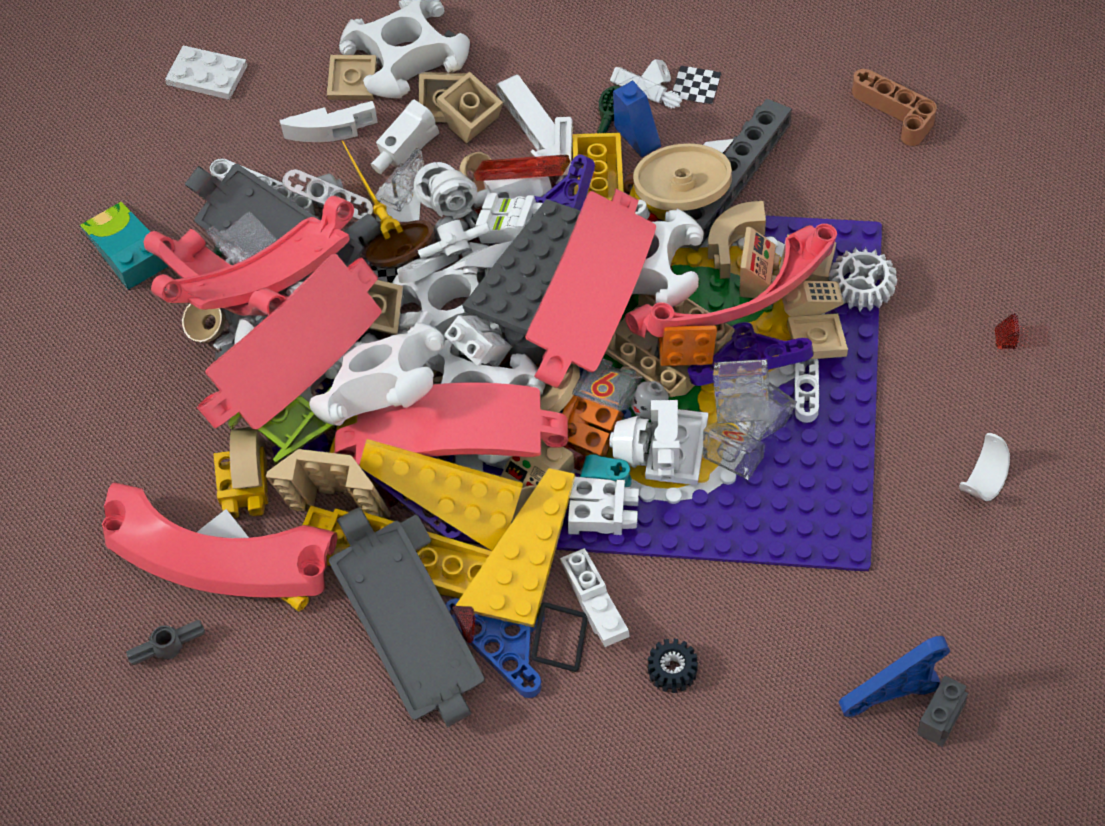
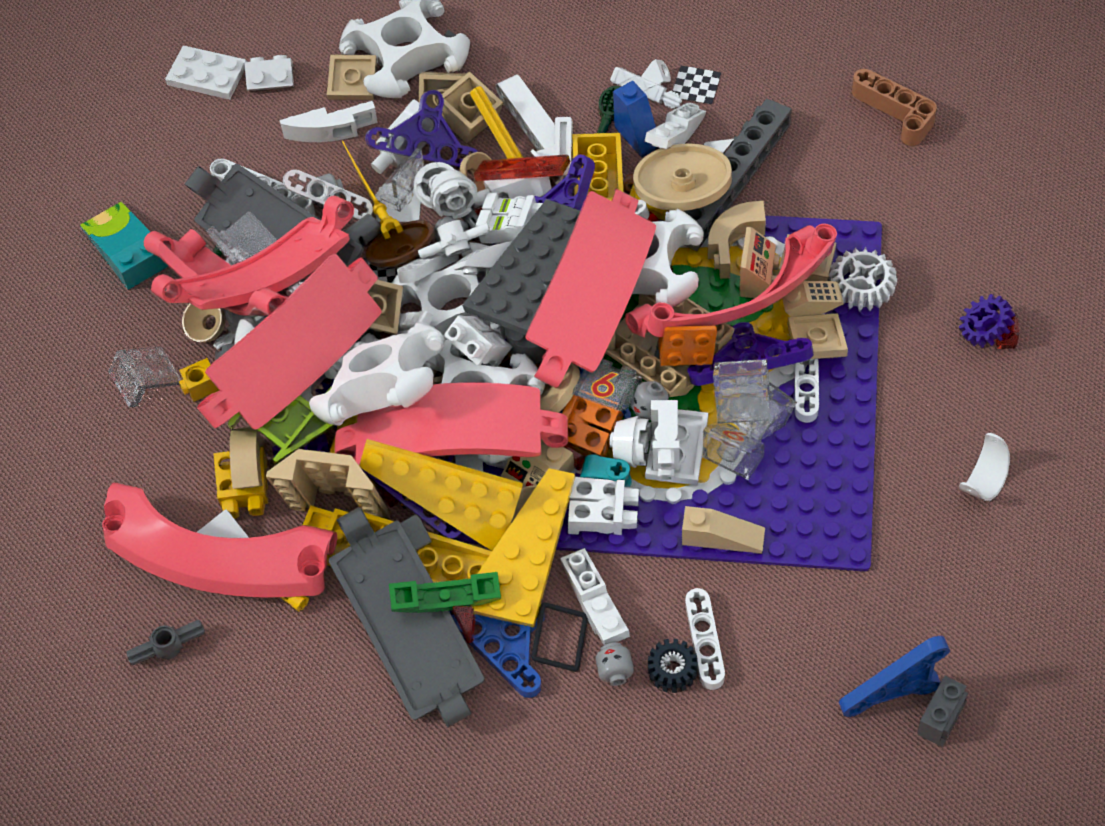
(141, 369): none -> clear bracket
(194, 373): none -> yellow brick
(269, 74): none -> white bracket
(413, 133): none -> dark purple beam
(444, 595): none -> green slope
(495, 123): none -> yellow axle
(614, 664): none -> light grey head
(678, 126): none -> white slope
(701, 639): none -> white beam
(720, 531): none -> tan slope
(986, 320): none -> dark purple gear

